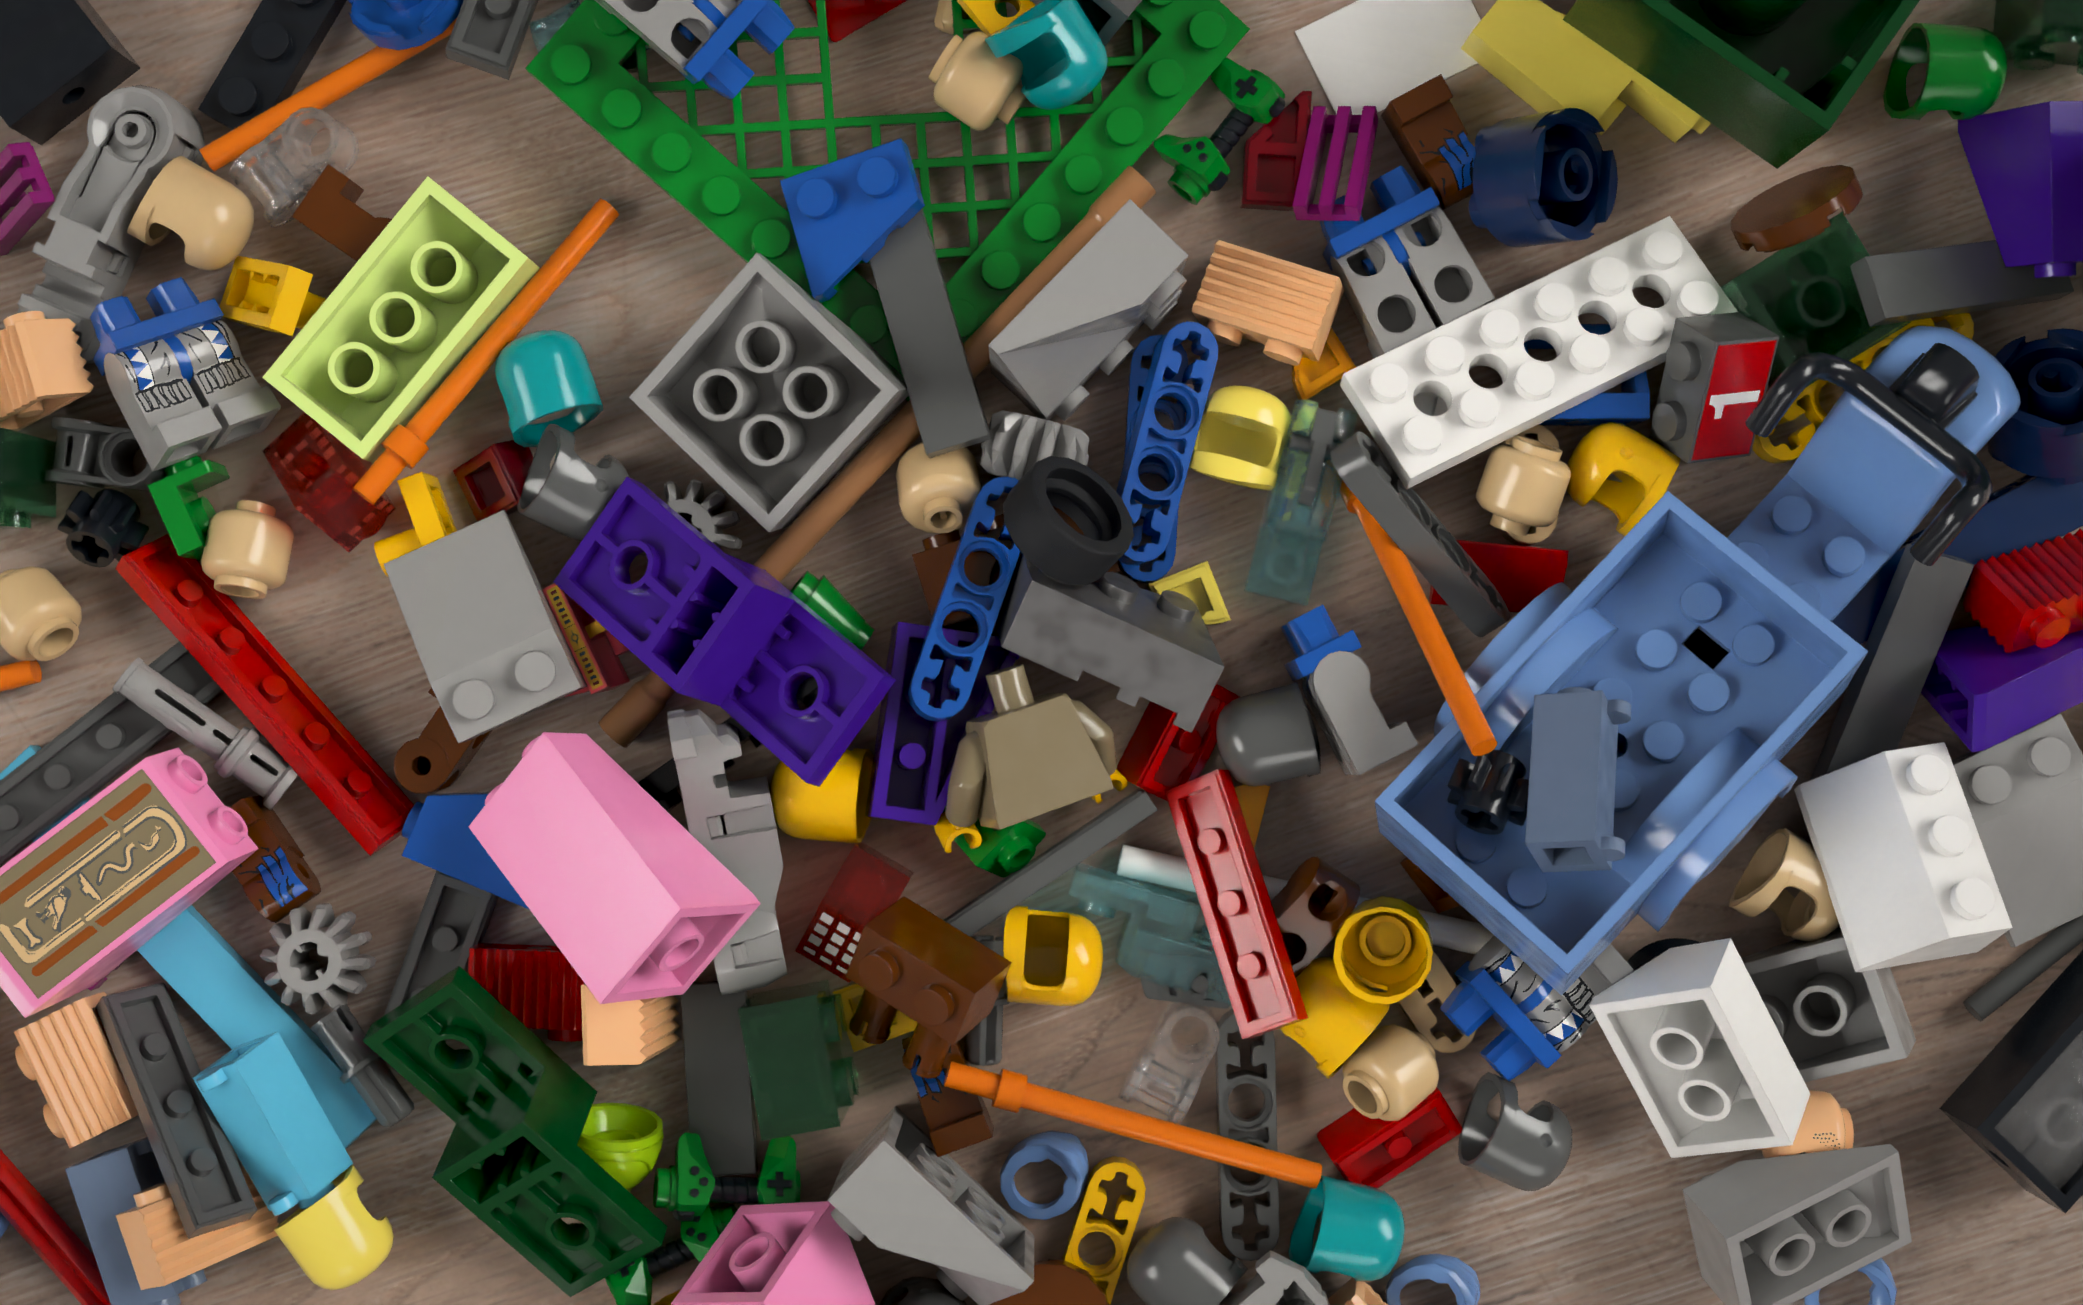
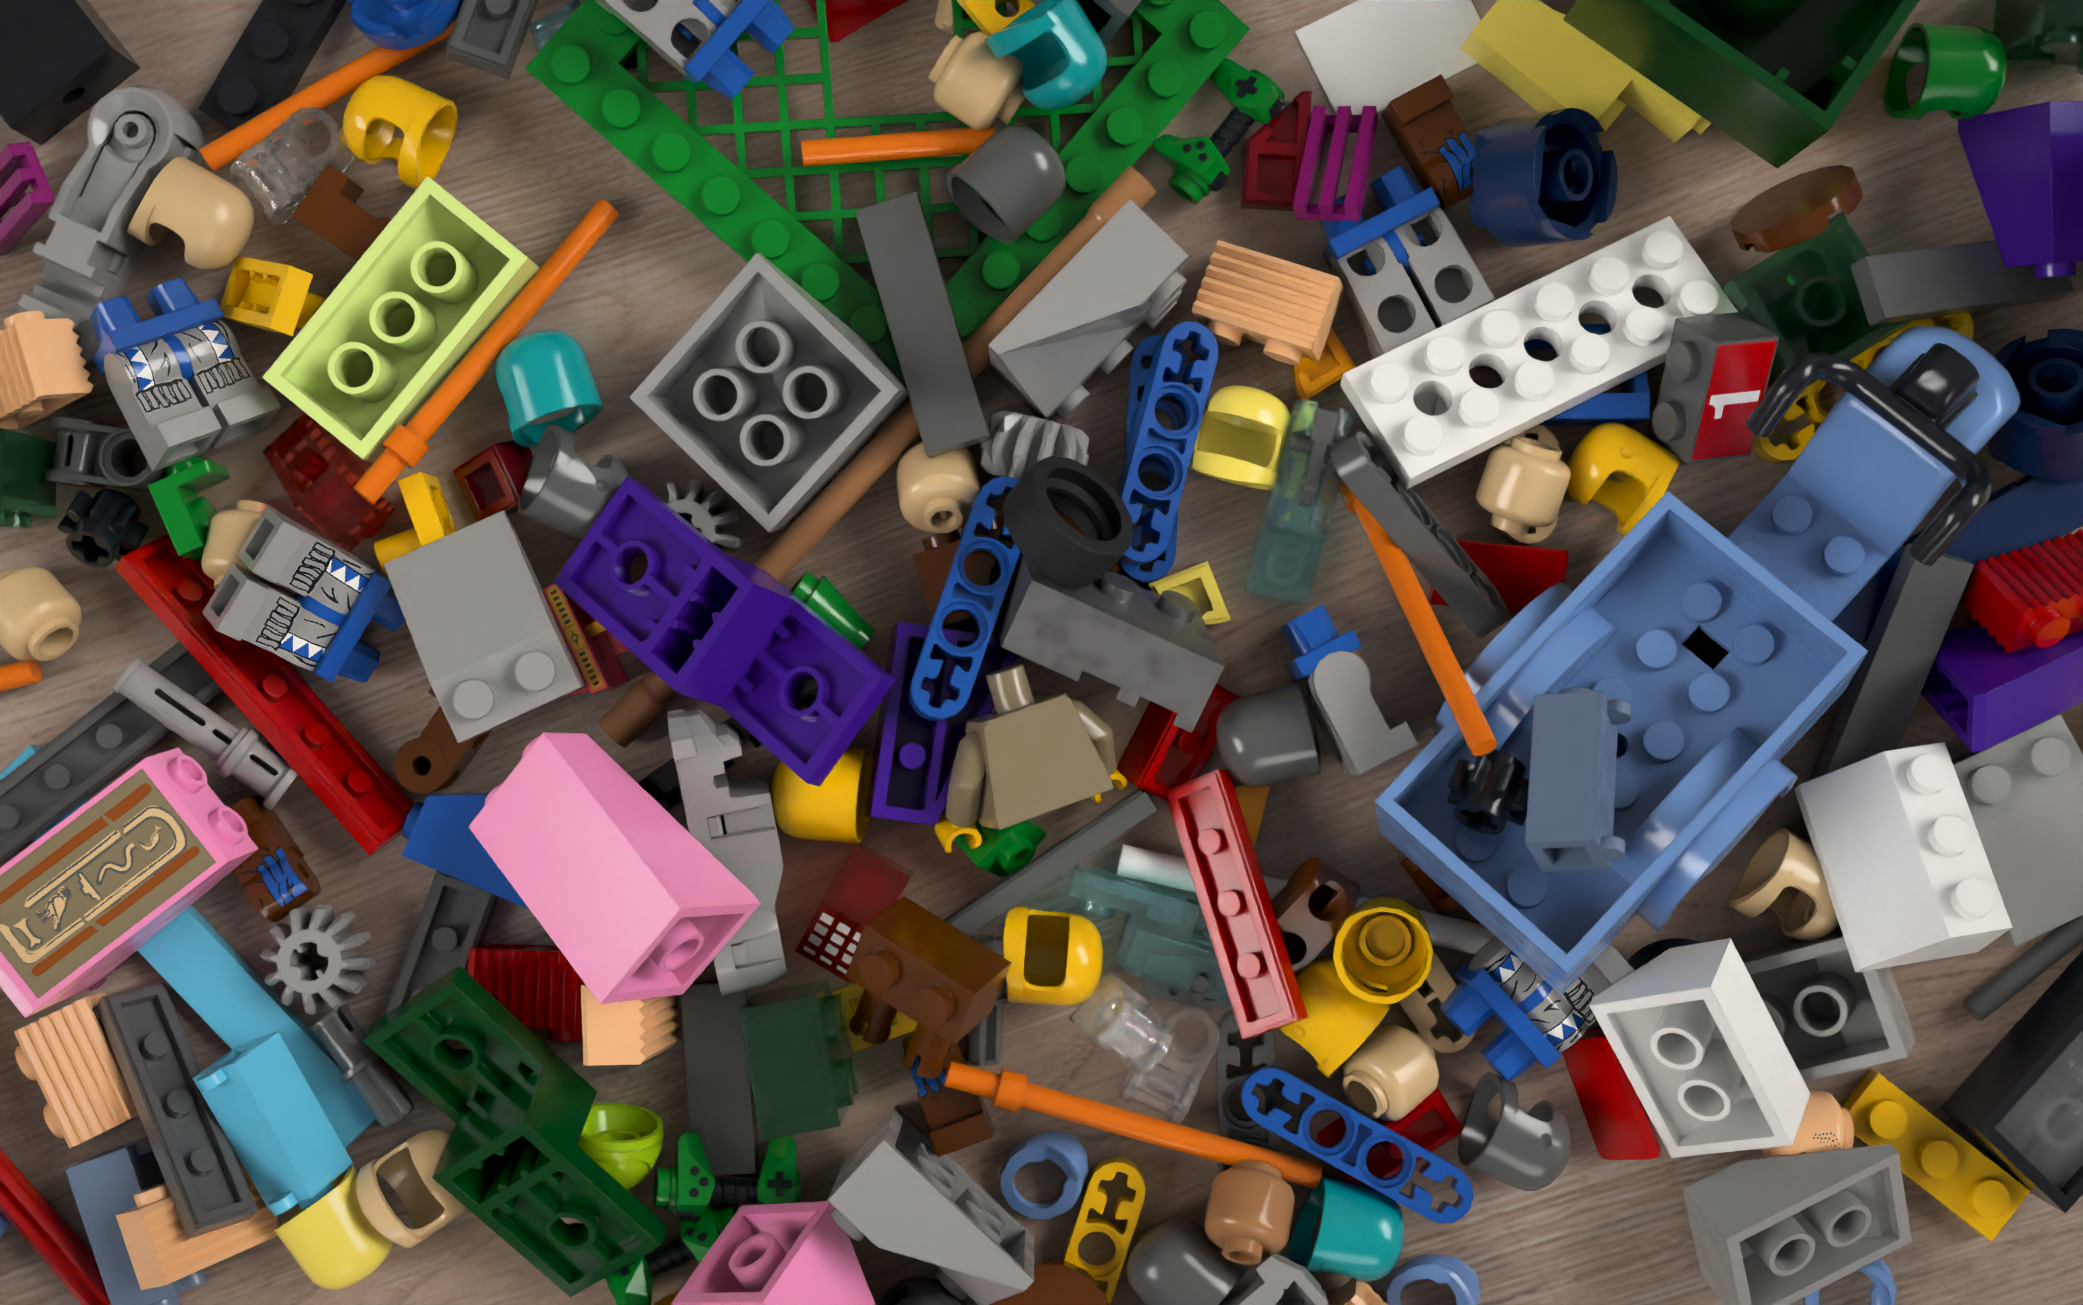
(325, 616): none -> hips
(410, 1174): none -> tan helmet
(423, 117): none -> yellow helmet
(849, 211): blue wing -> none
(892, 146): none -> orange bar
(1014, 175): none -> dark grey helmet
(1124, 1023): none -> clear piece
(1249, 1211): none -> medium nougat head
(1351, 1151): none -> blue beam
(1609, 1100): none -> red slope
(1935, 1156): none -> yellow plate

